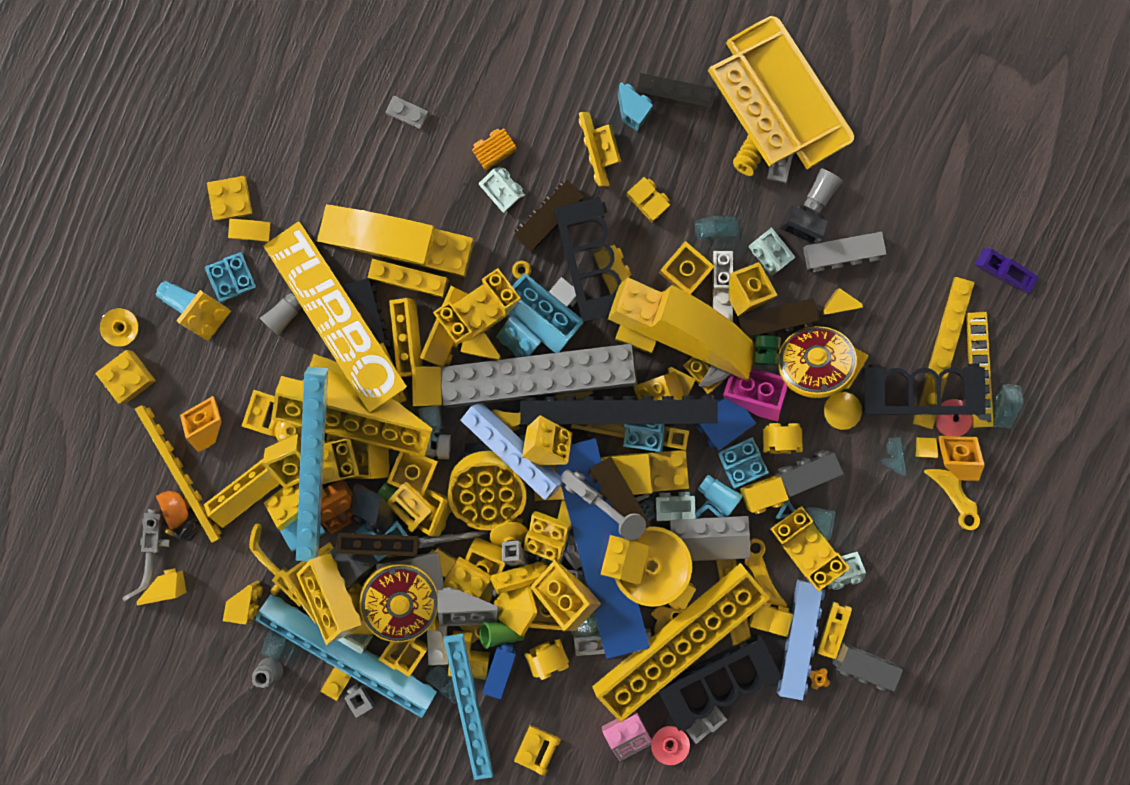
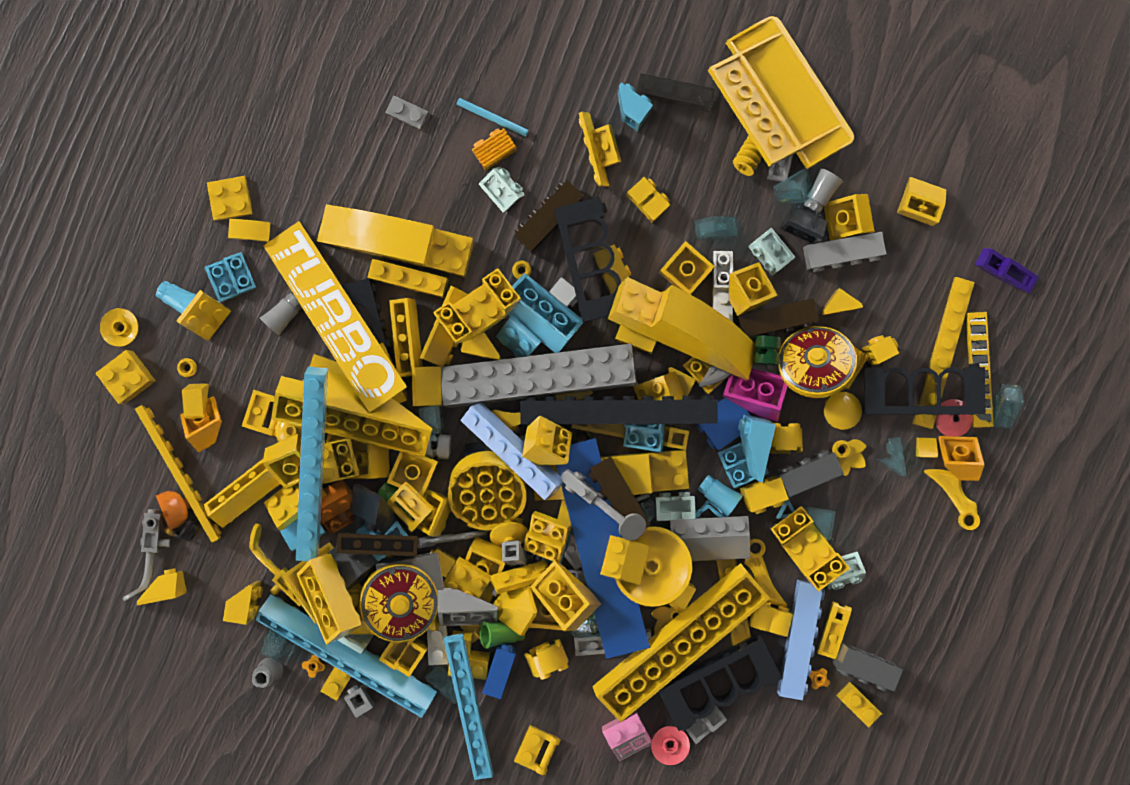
(181, 367): none -> yellow plate
(195, 400): none -> yellow slope
(319, 666): none -> light orange plate
(492, 117): none -> medium azure bar
(756, 440): none -> medium azure slope
(794, 188): none -> clear light blue slope
(849, 217): none -> yellow slope
(851, 456): none -> yellow plate
(859, 704): none -> yellow brick
(880, 349): none -> yellow brick
(922, 201): none -> yellow slope

